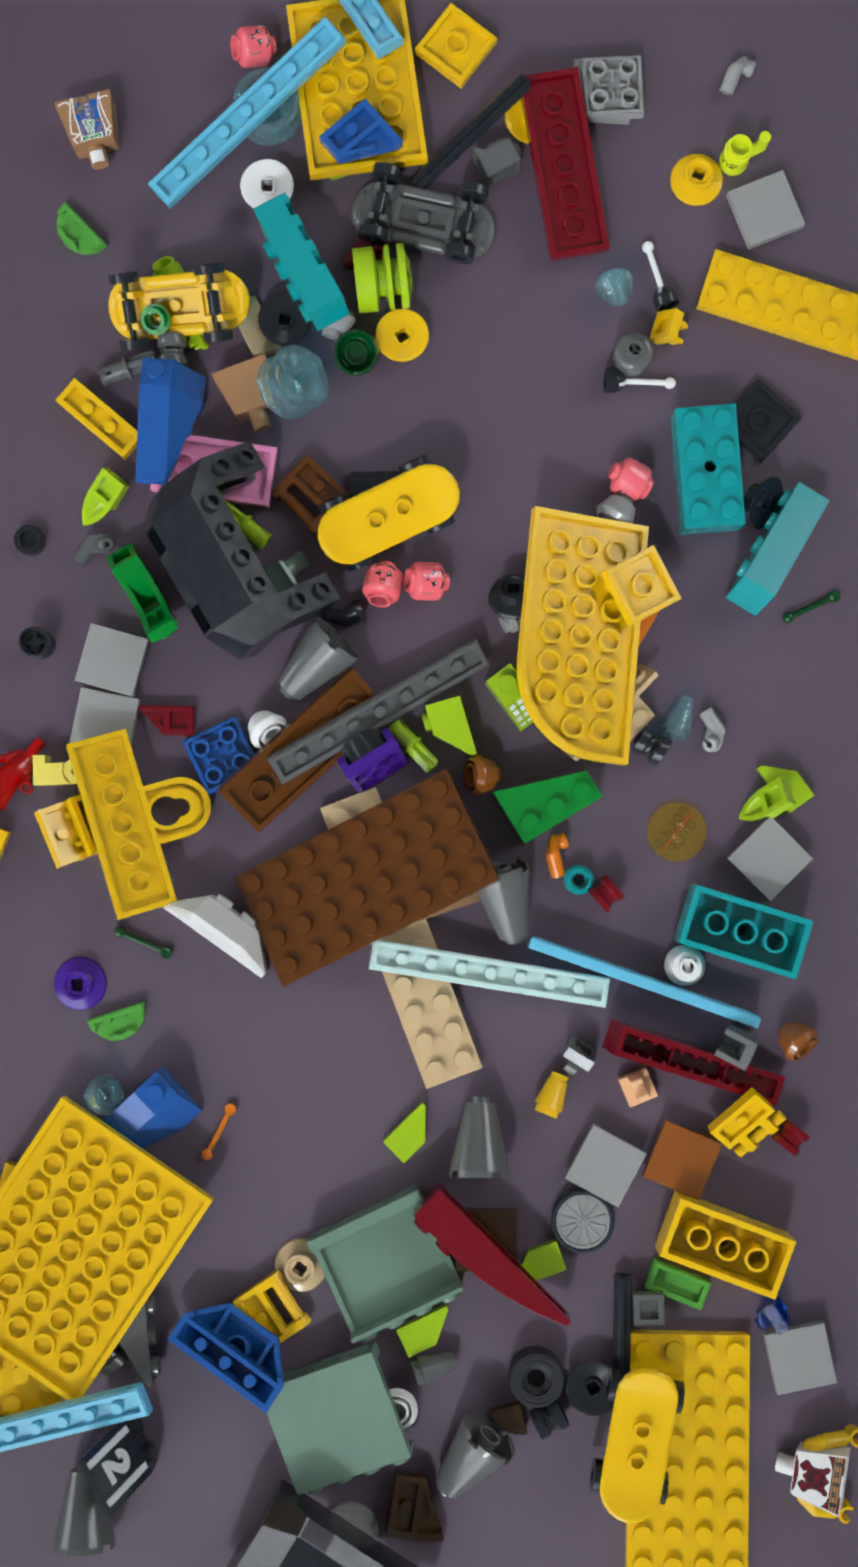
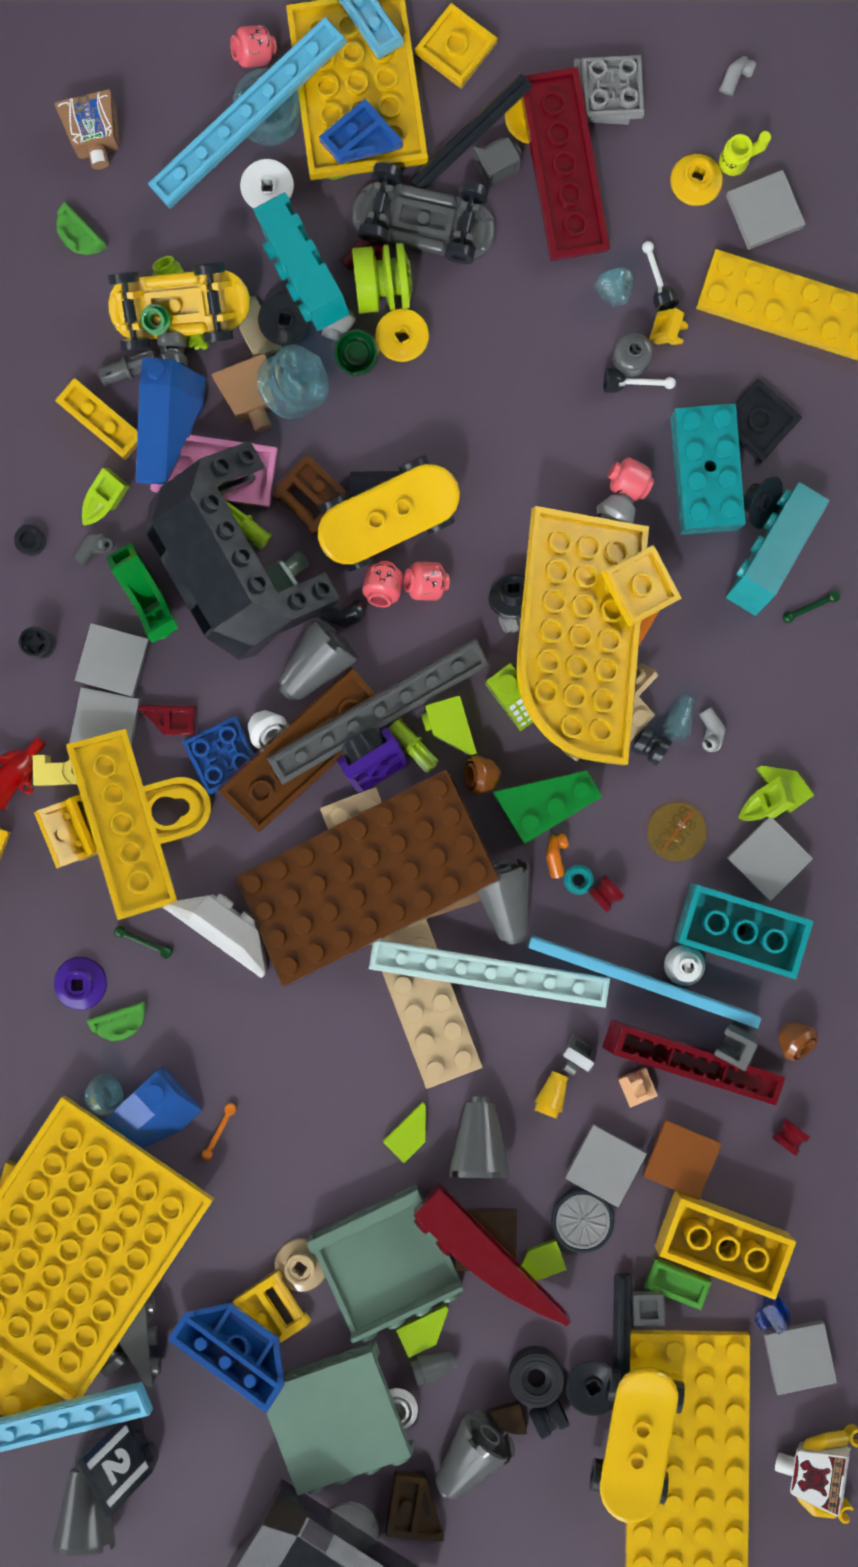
(743, 1117): yellow plate -> none

